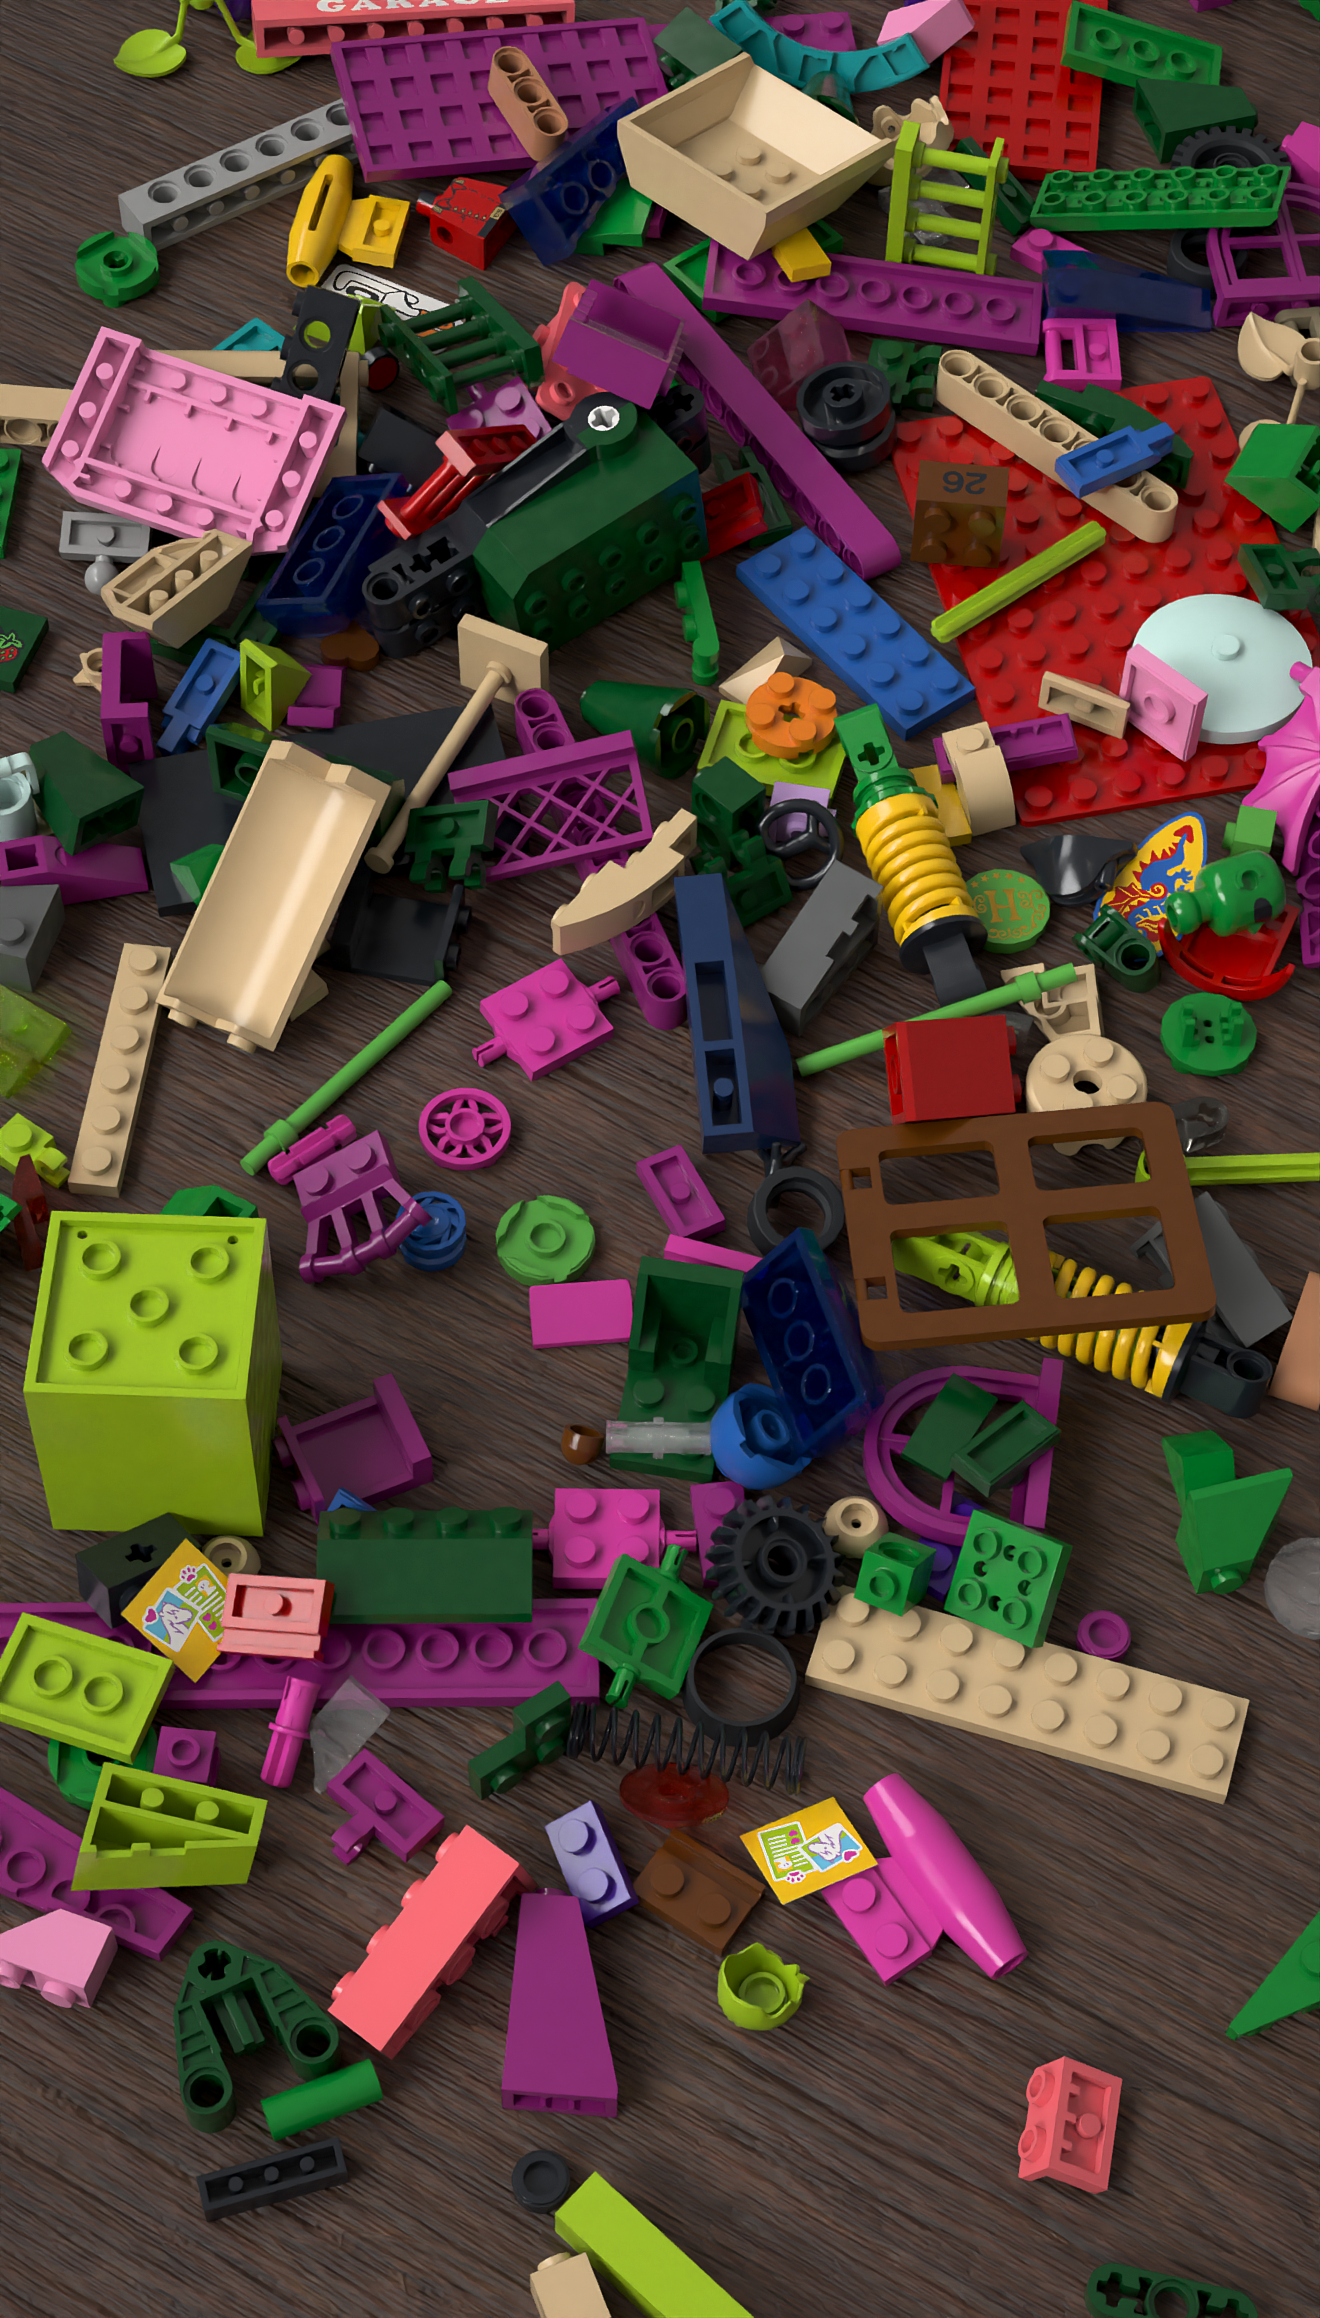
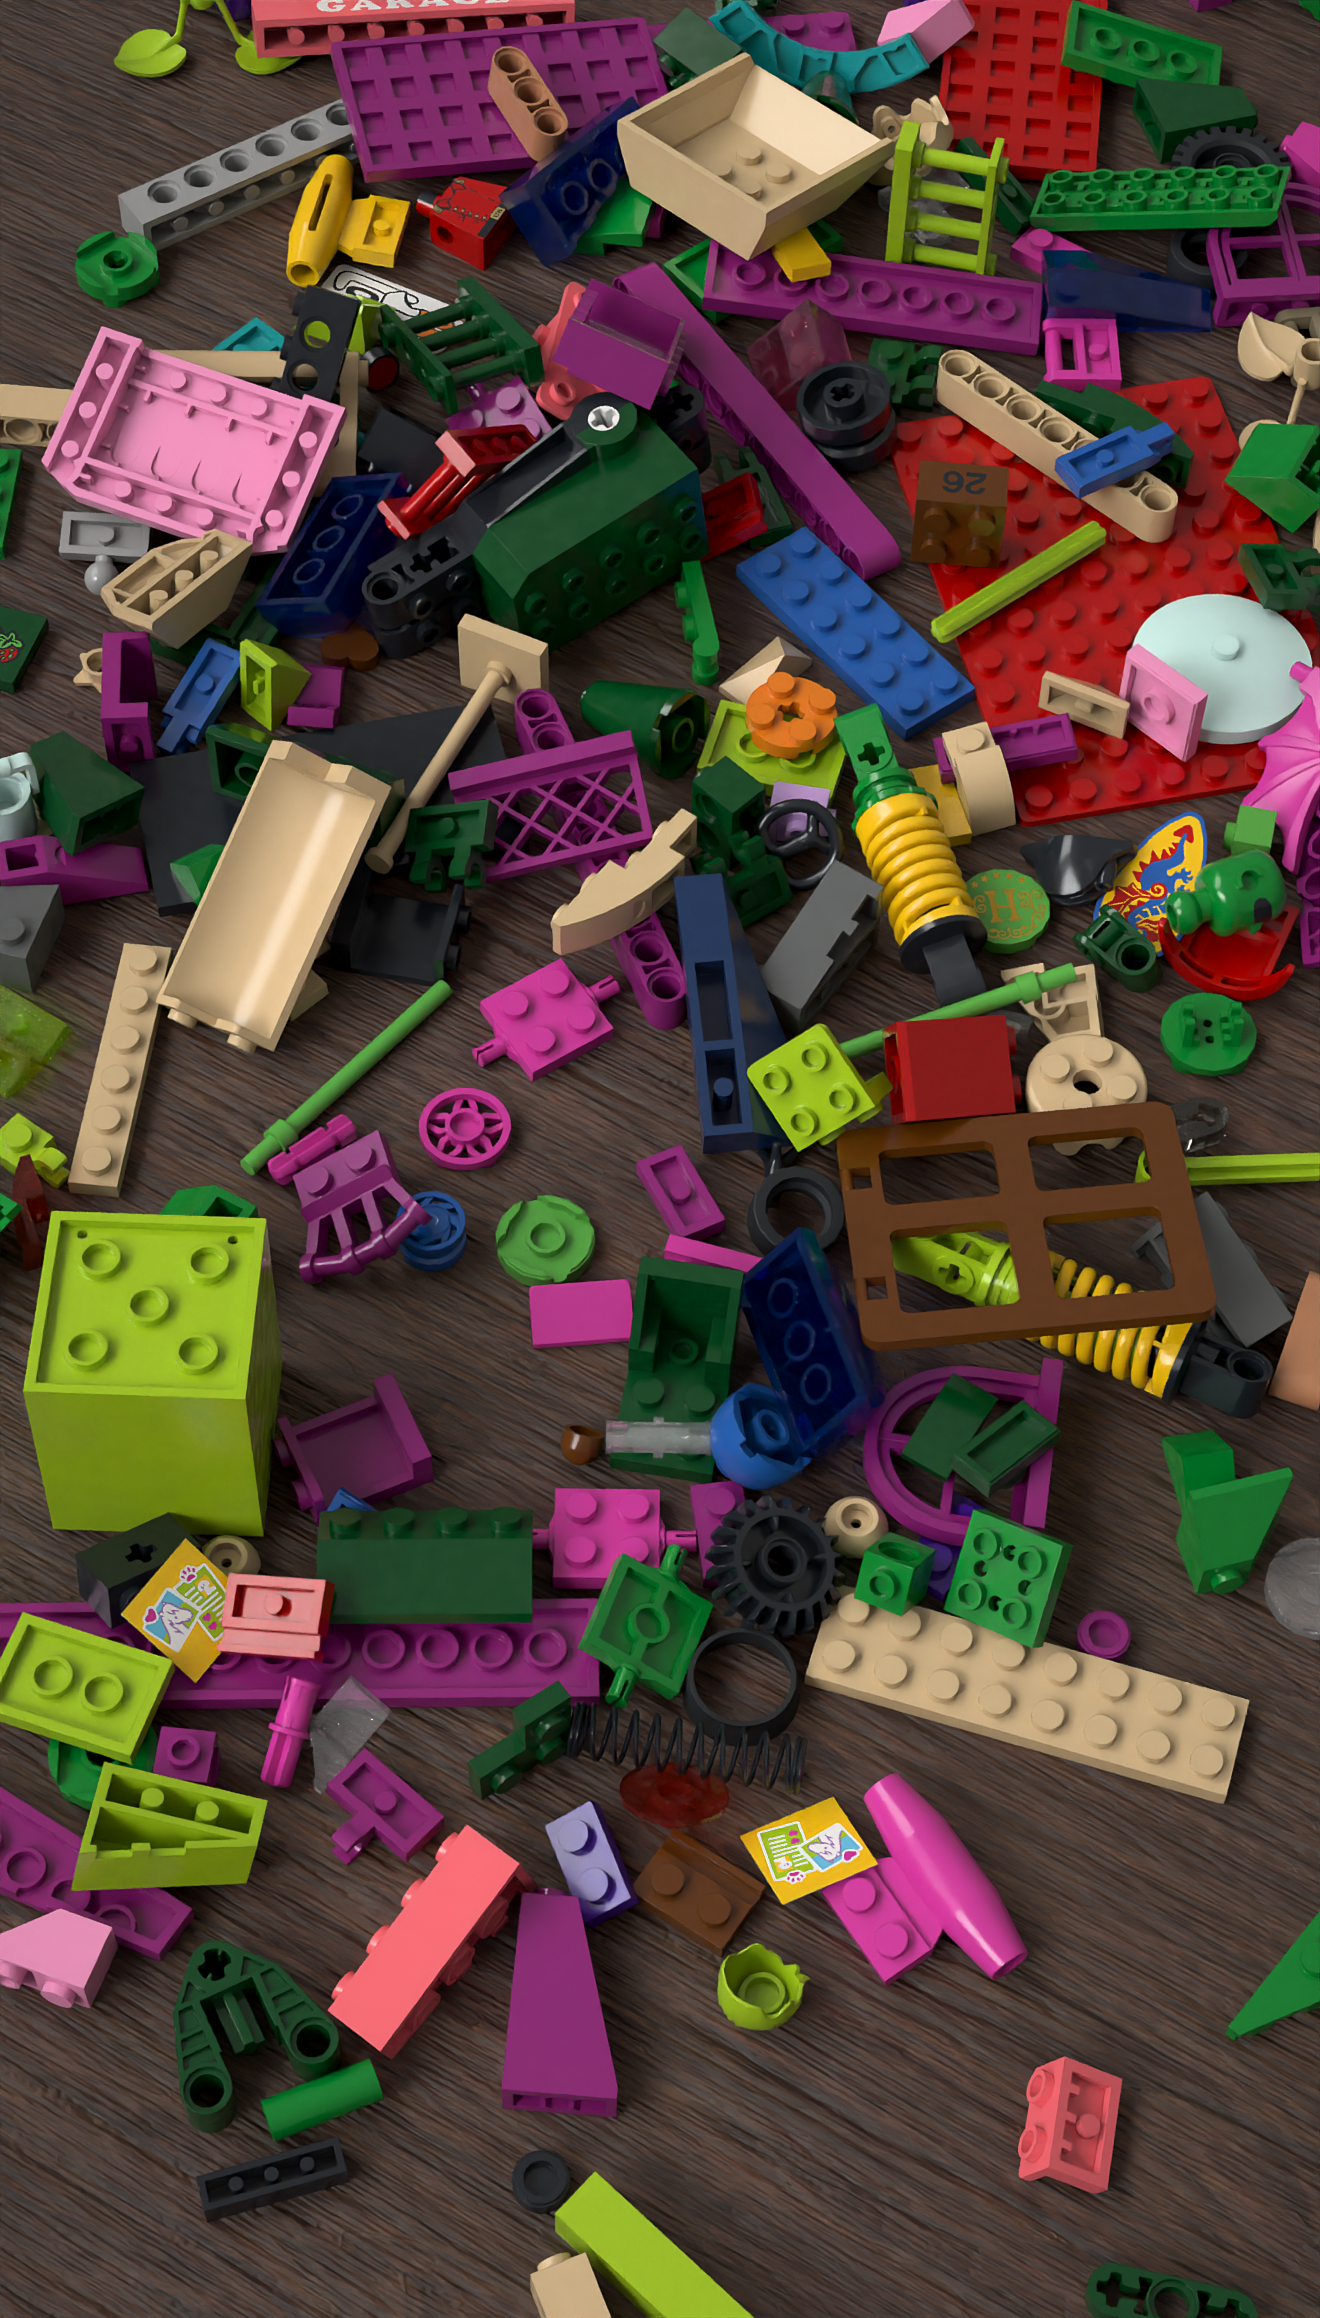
(815, 1088): none -> lime bracket

